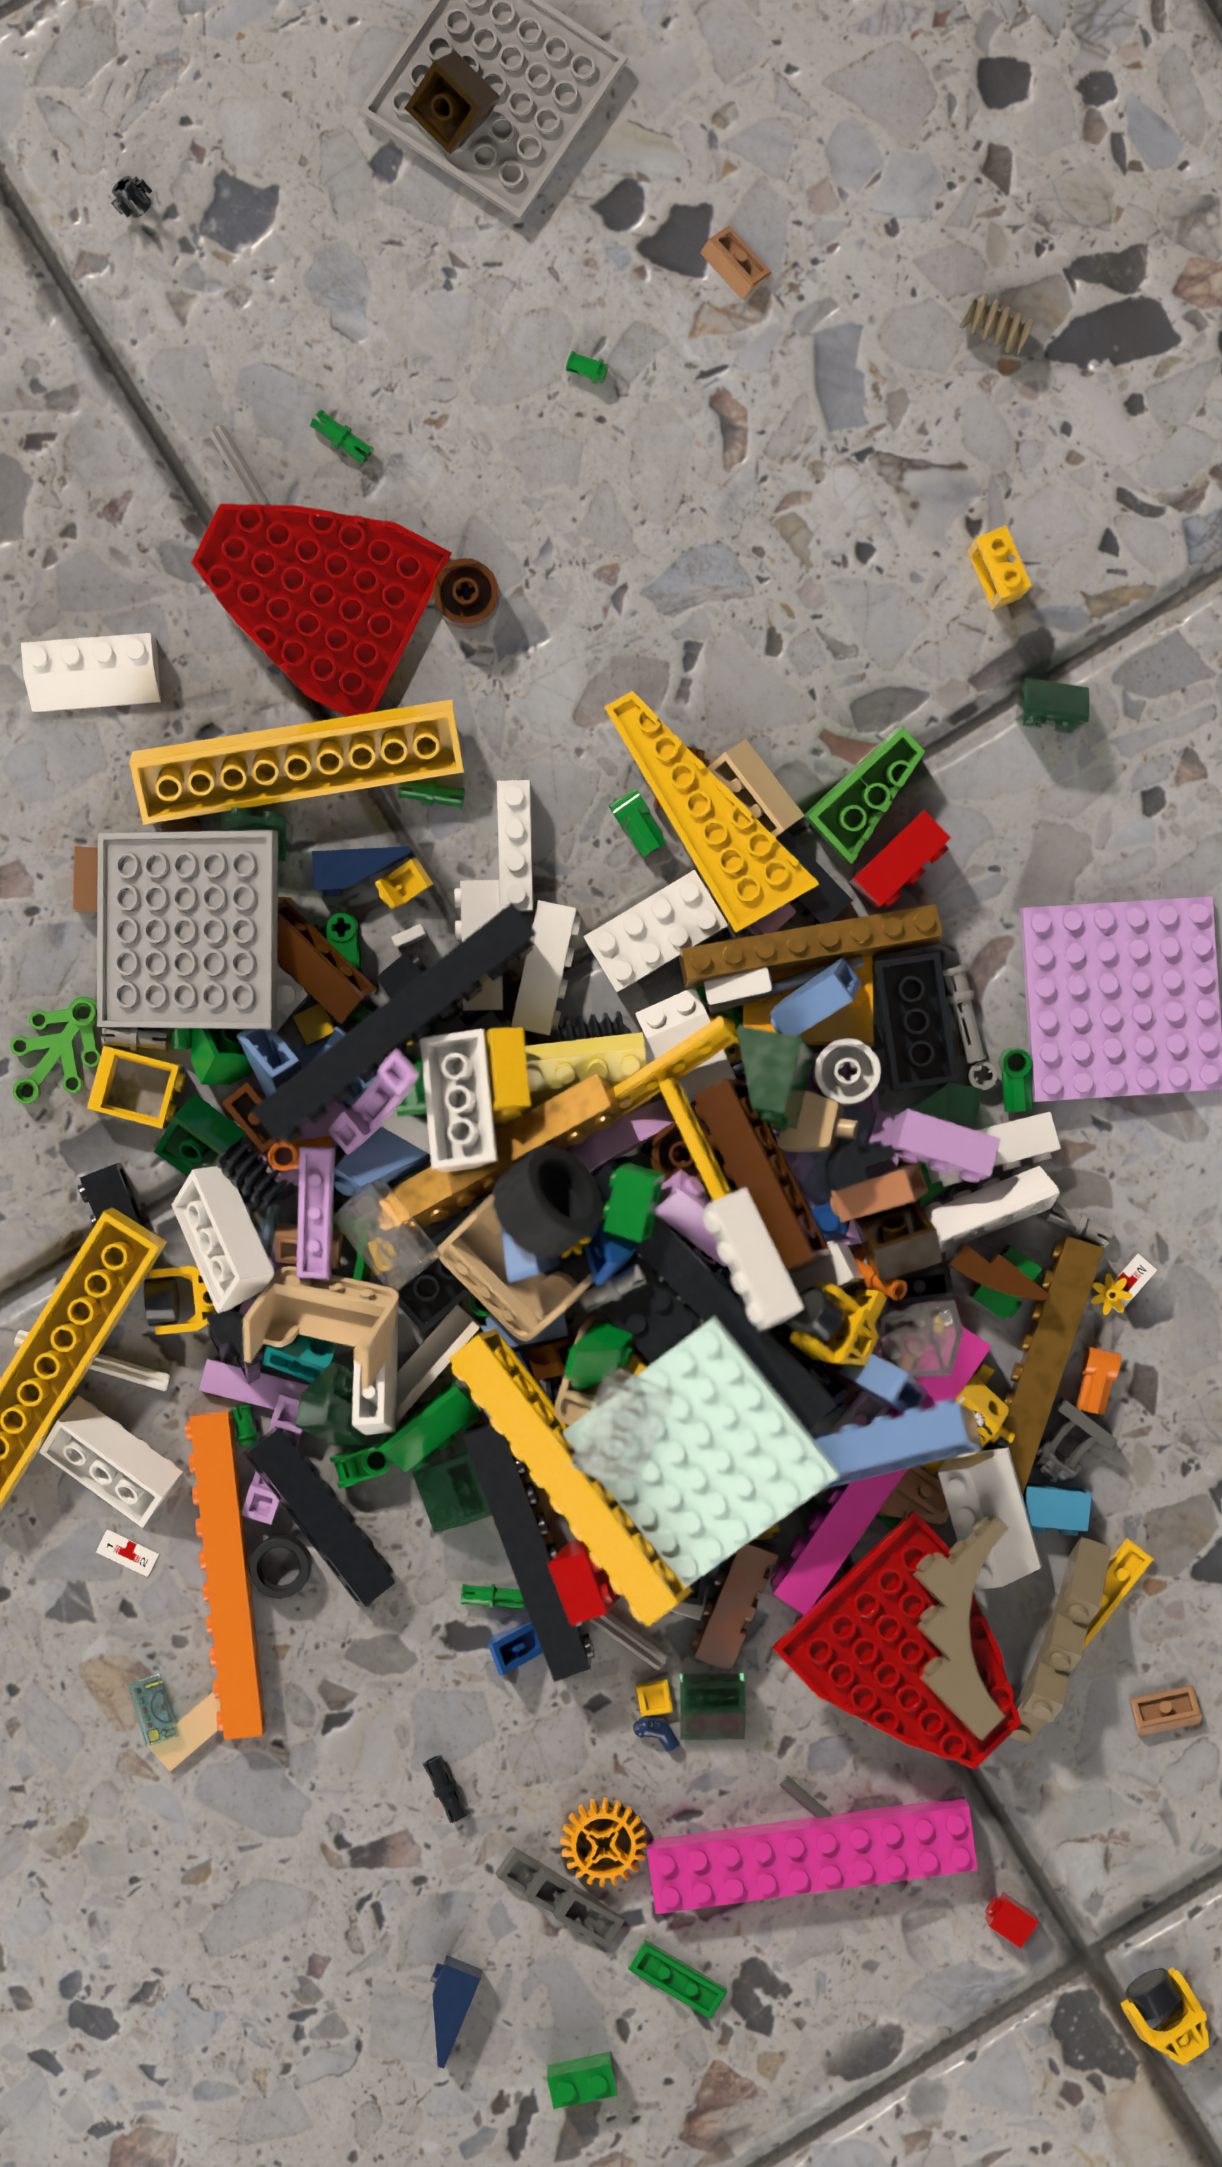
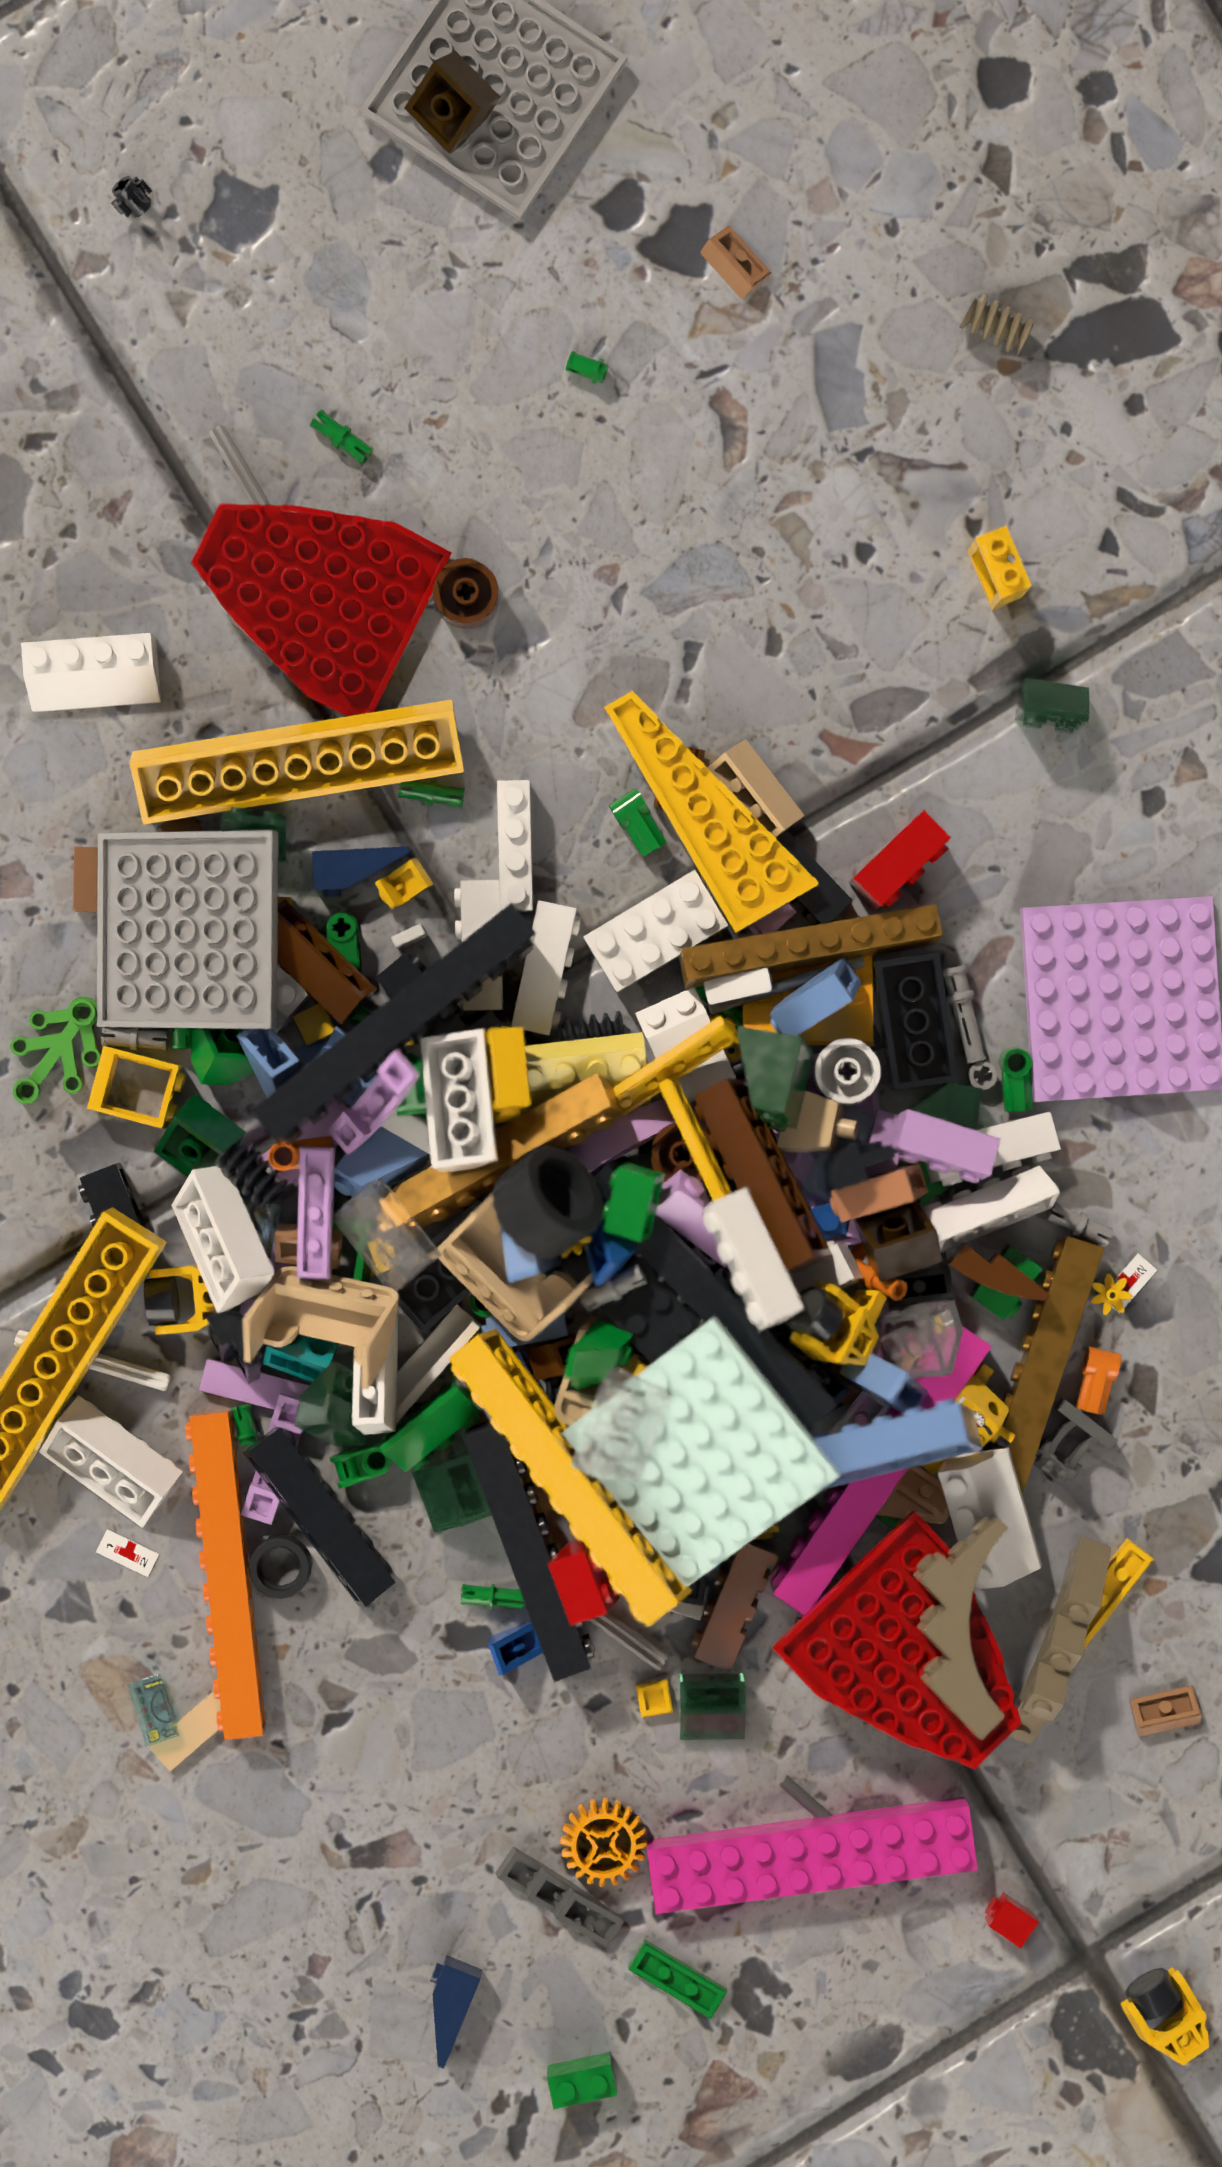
(240, 1107): reddish brown brick -> none
(445, 1788): black pin -> none
(657, 1728): dark blue arm -> none
(860, 799): bright green wedge -> none
(1057, 1508): dark azure brick -> none

